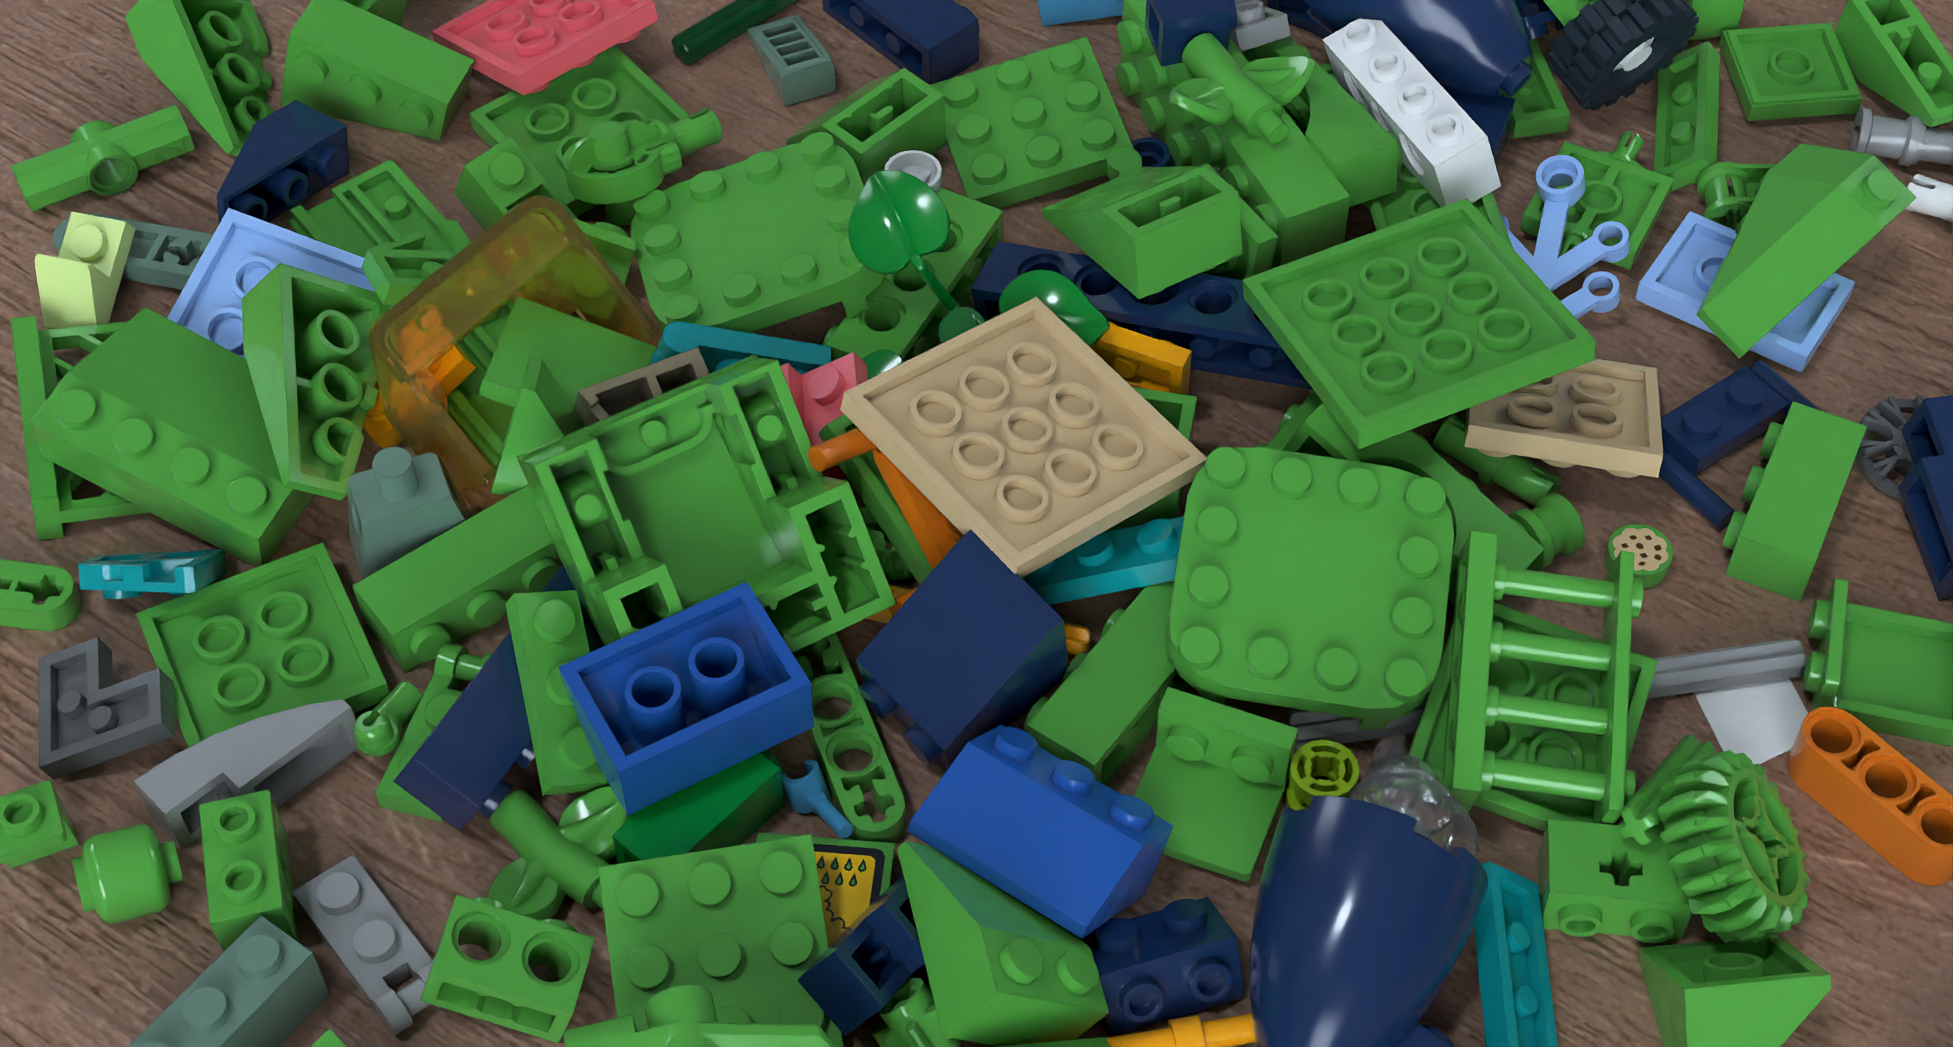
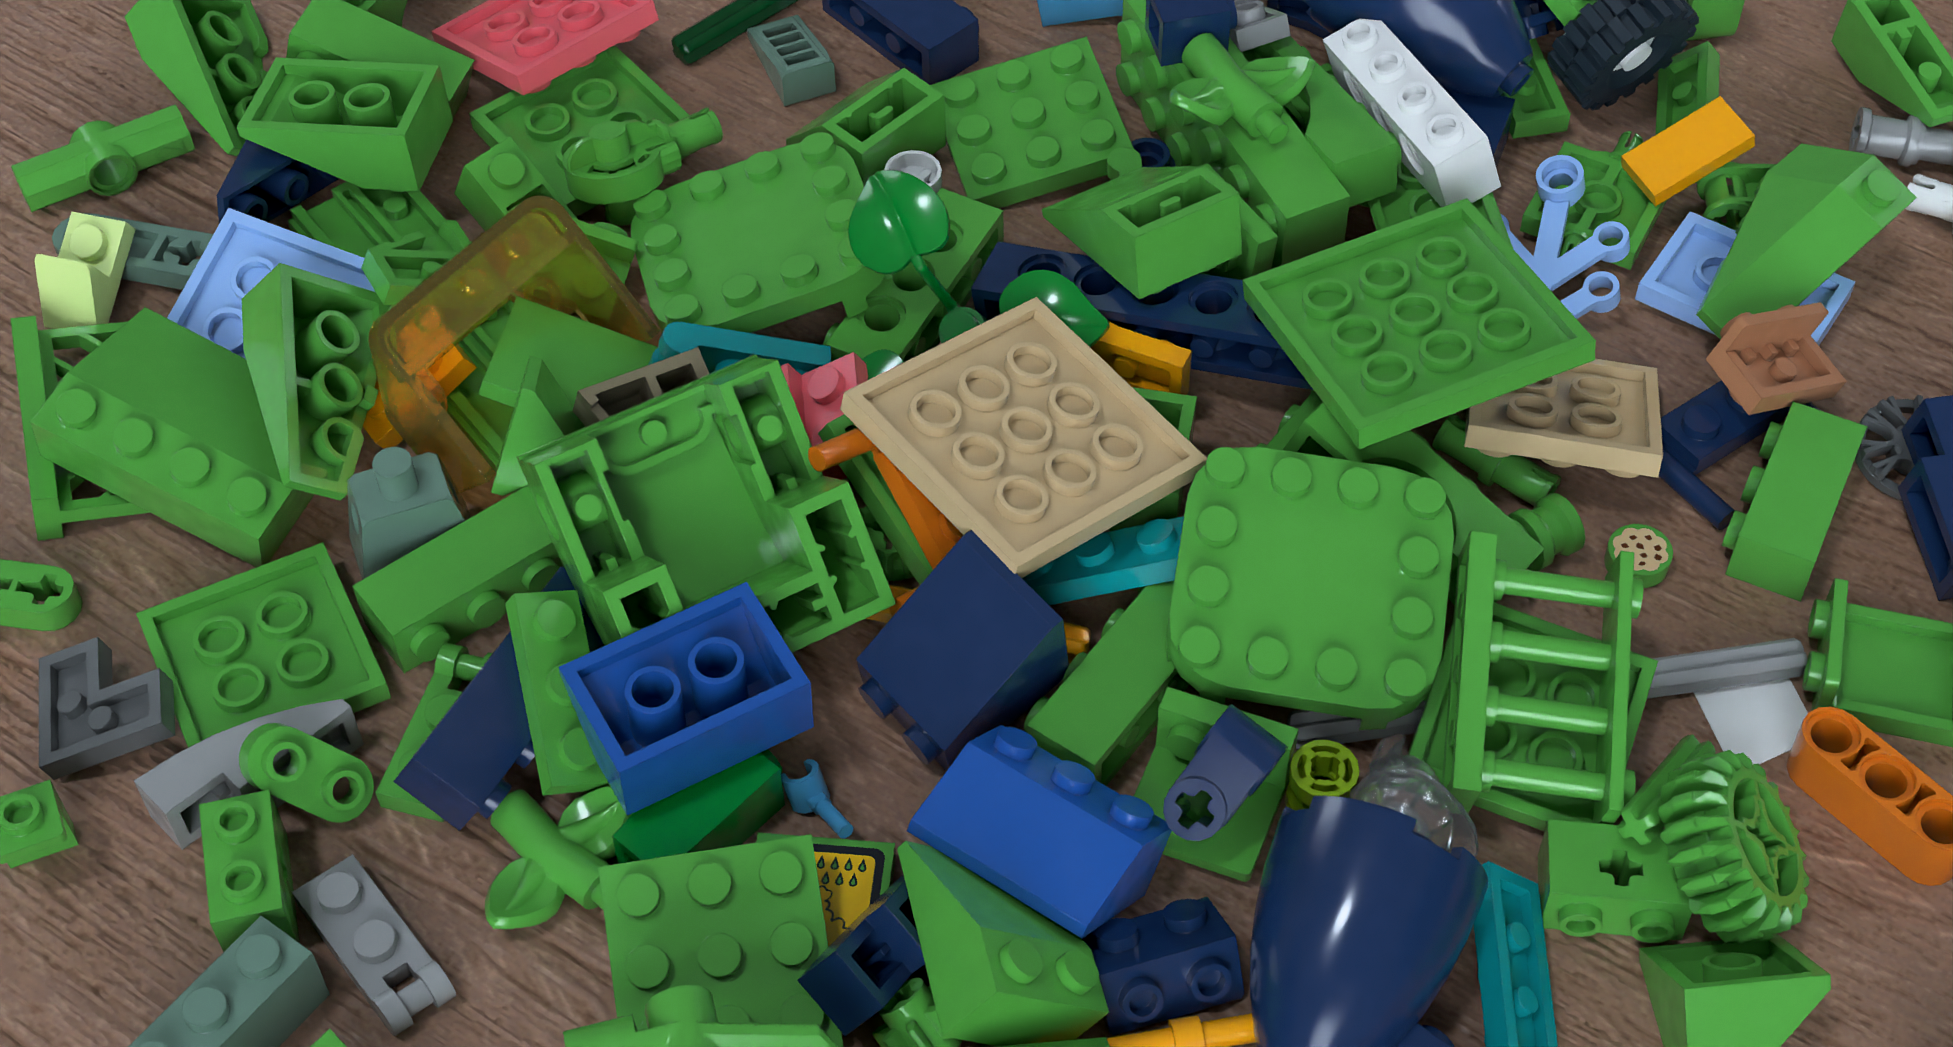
(126, 873): bright green head -> none
(135, 573): teal wing -> none
(310, 774): none -> bright green plate
(353, 119): none -> bright green slope
(380, 730): bright green arm -> none
(504, 986): bright green brick -> none
(849, 732): bright green beam -> none
(1228, 767): none -> dark blue piece
(1688, 151): none -> light orange tile
(1774, 360): none -> nougat bracket
(1790, 72): bright green plate -> none

